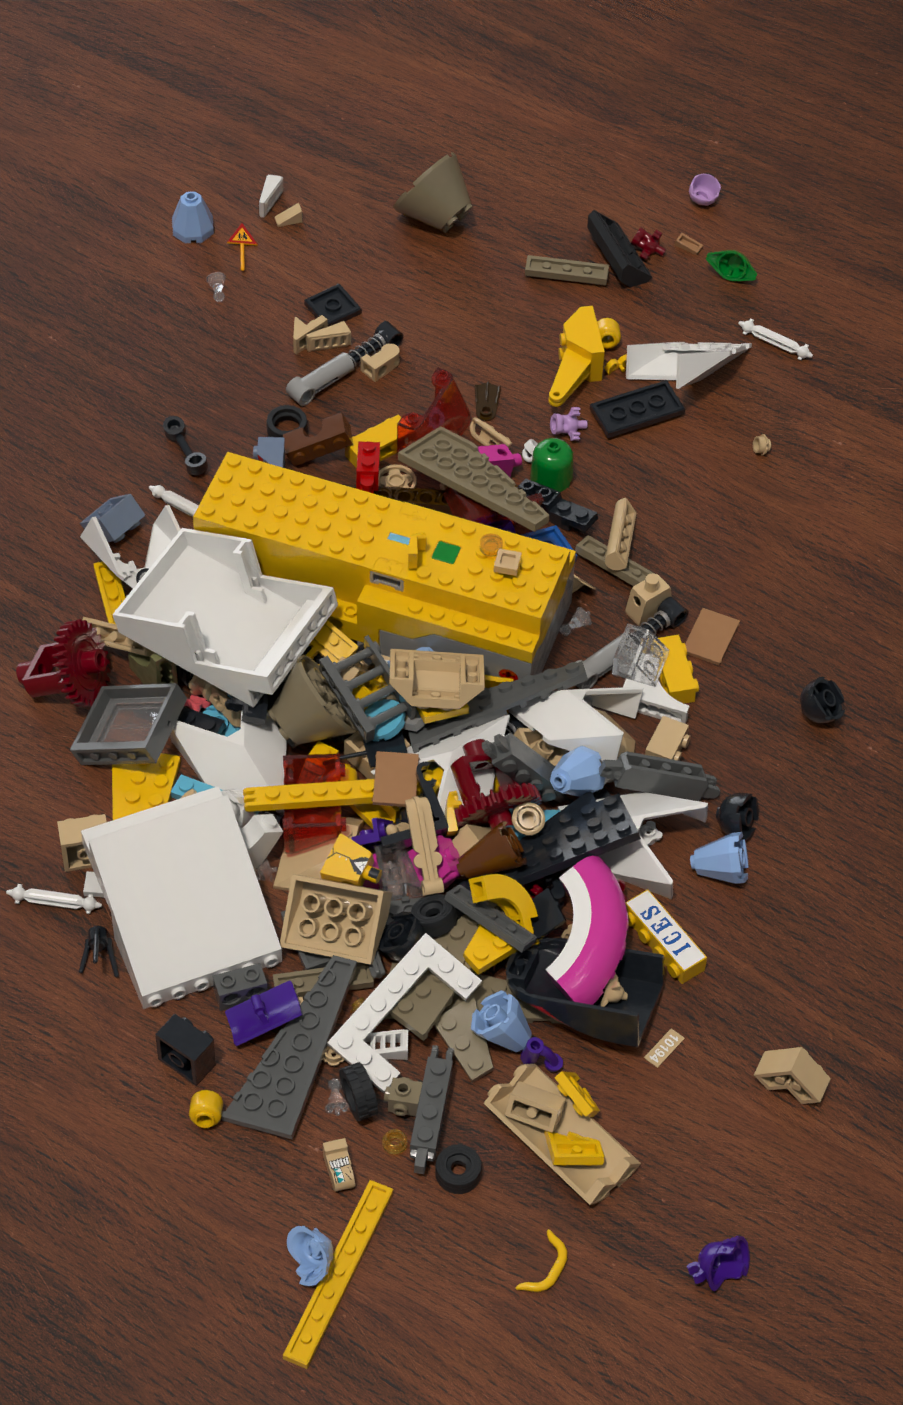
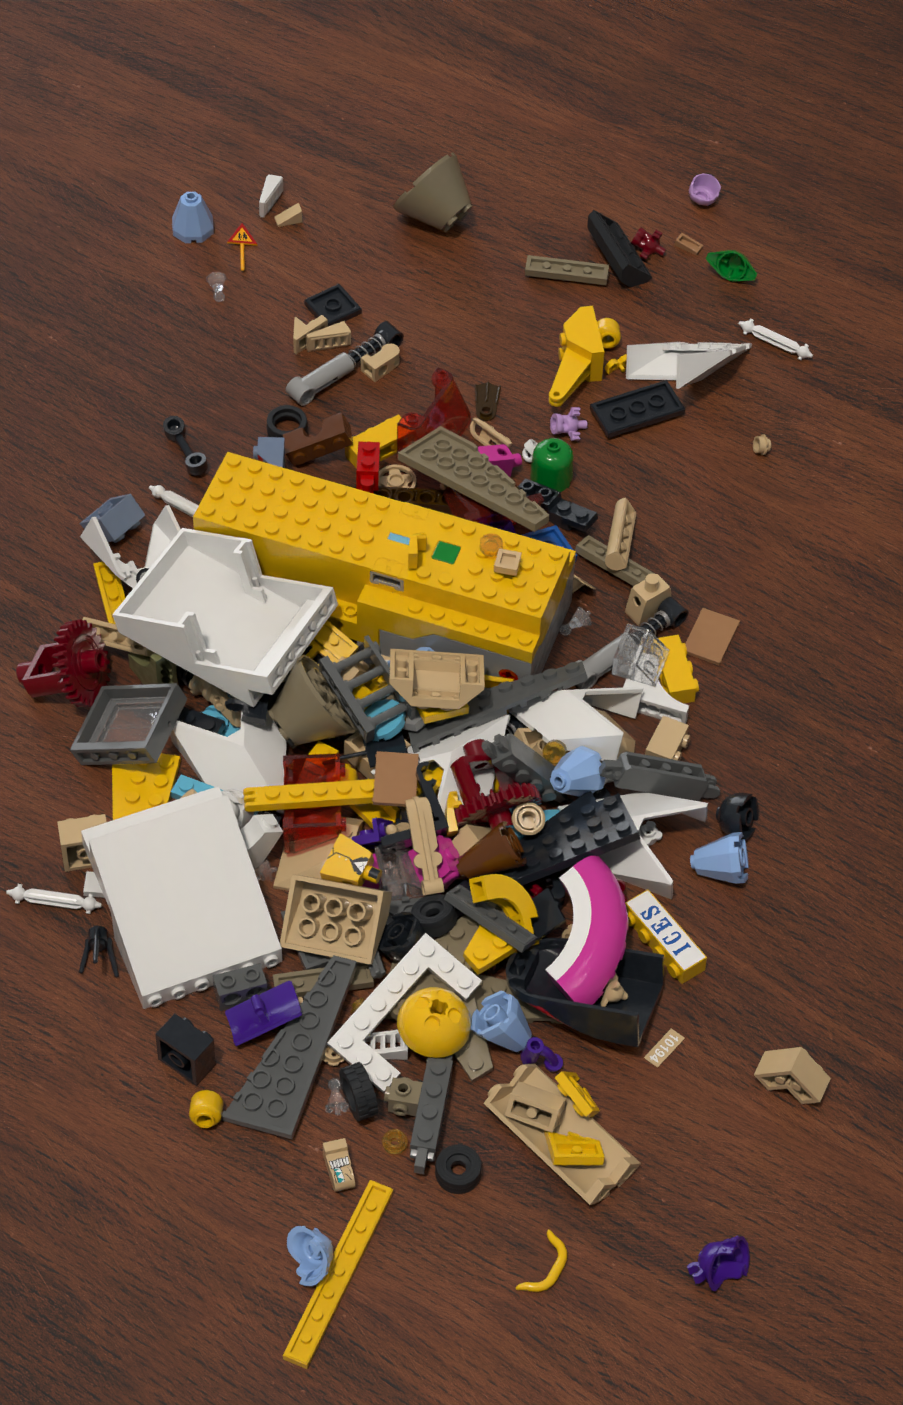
(196, 703): coral piece -> none
(427, 1030): none -> yellow piece
(554, 751): none -> clear yellow tile
(822, 701): black cylinder -> none

